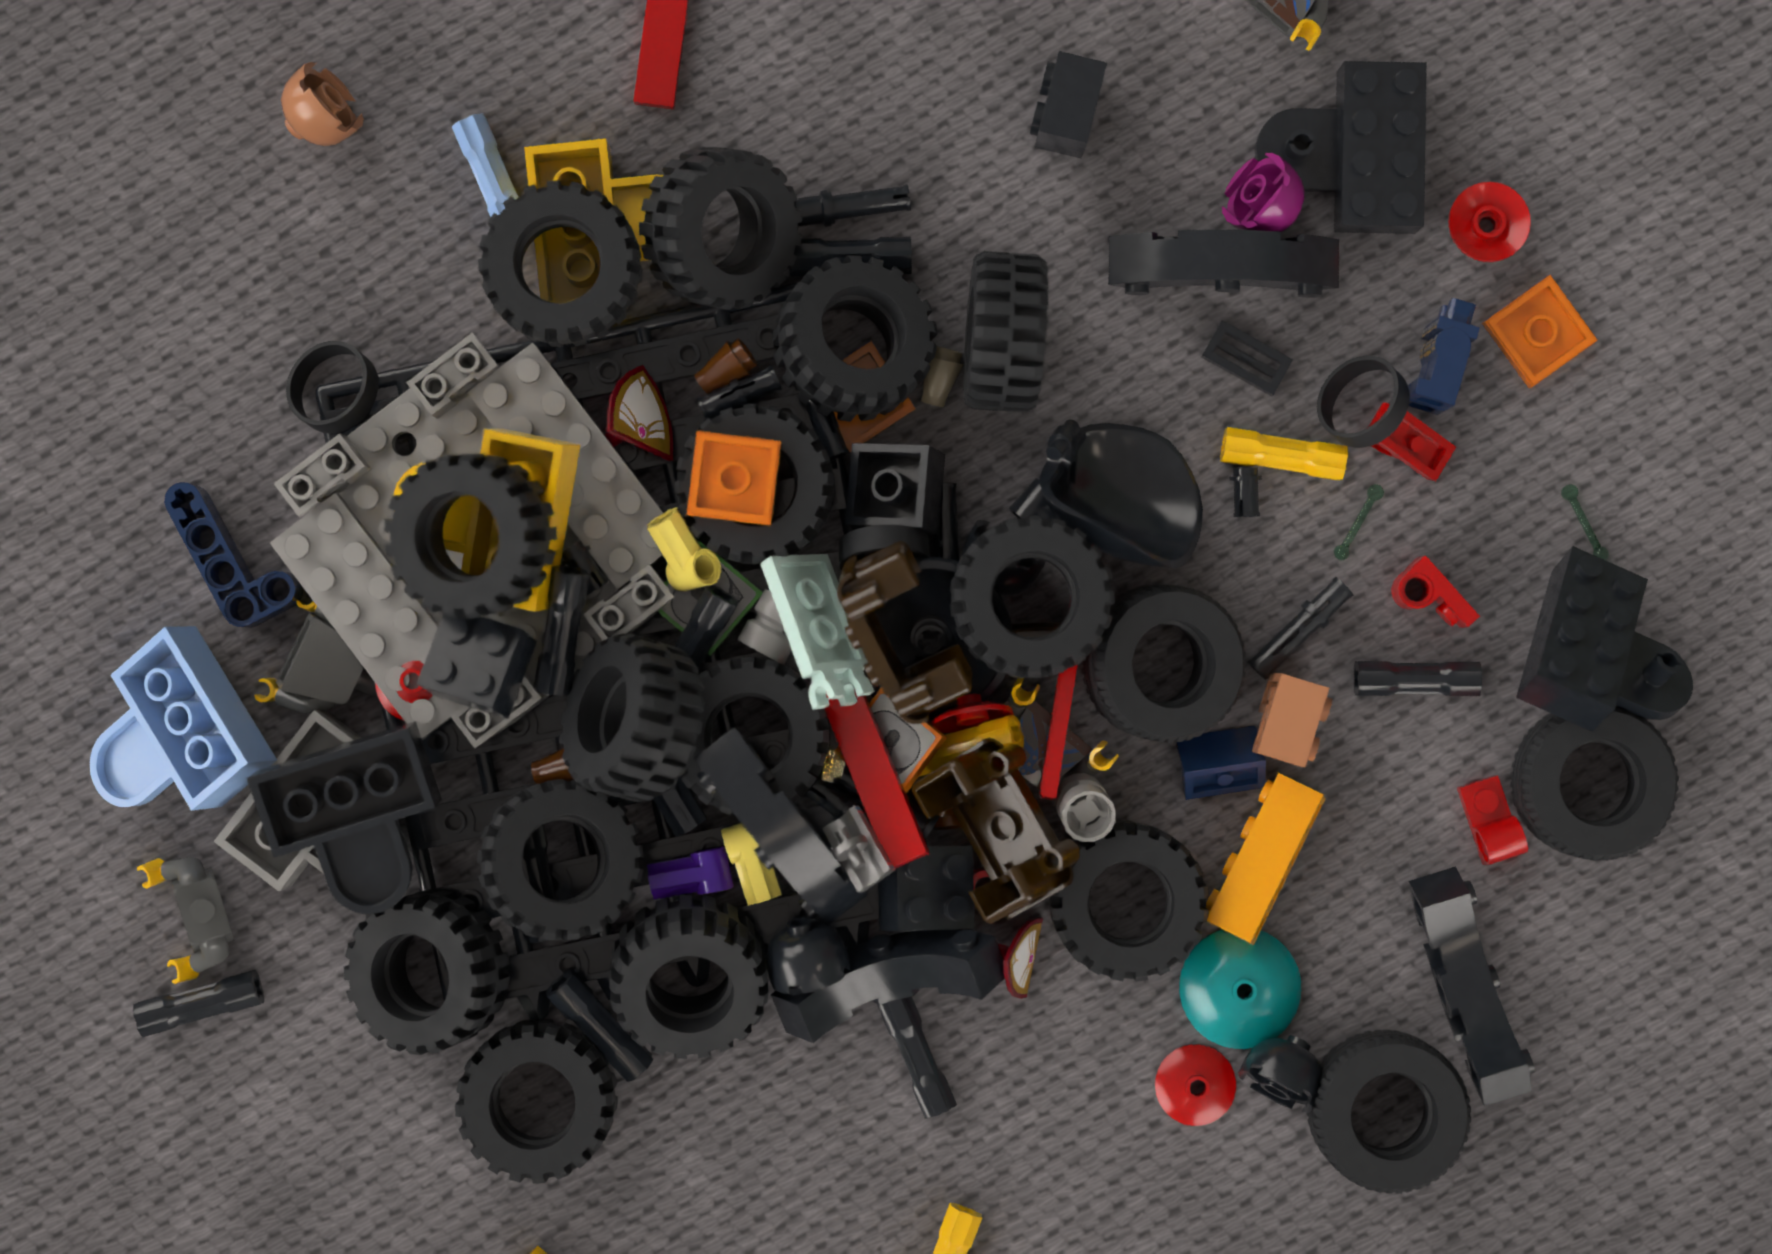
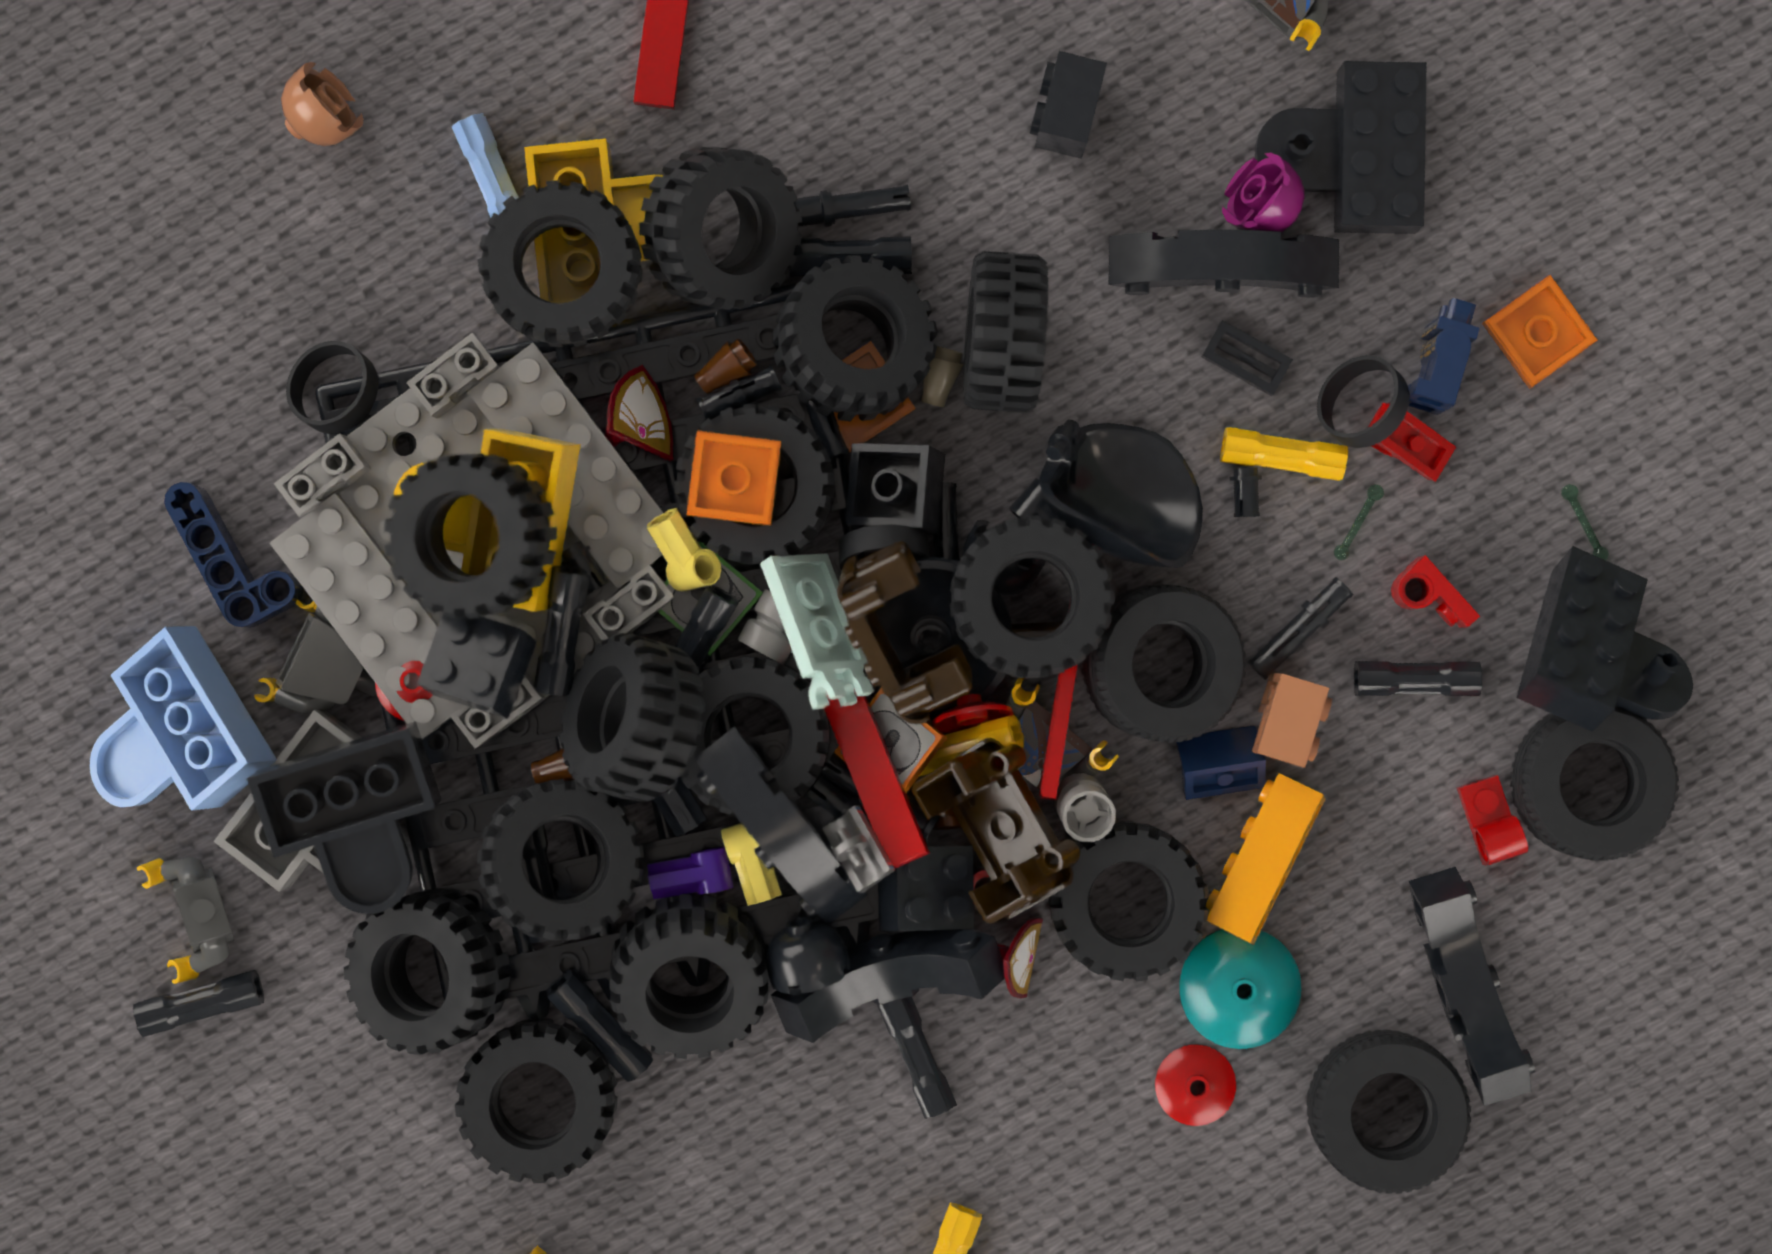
(833, 766): clear yellow piece -> none
(1284, 1071): black cylinder -> none
(1501, 207): red dish -> none

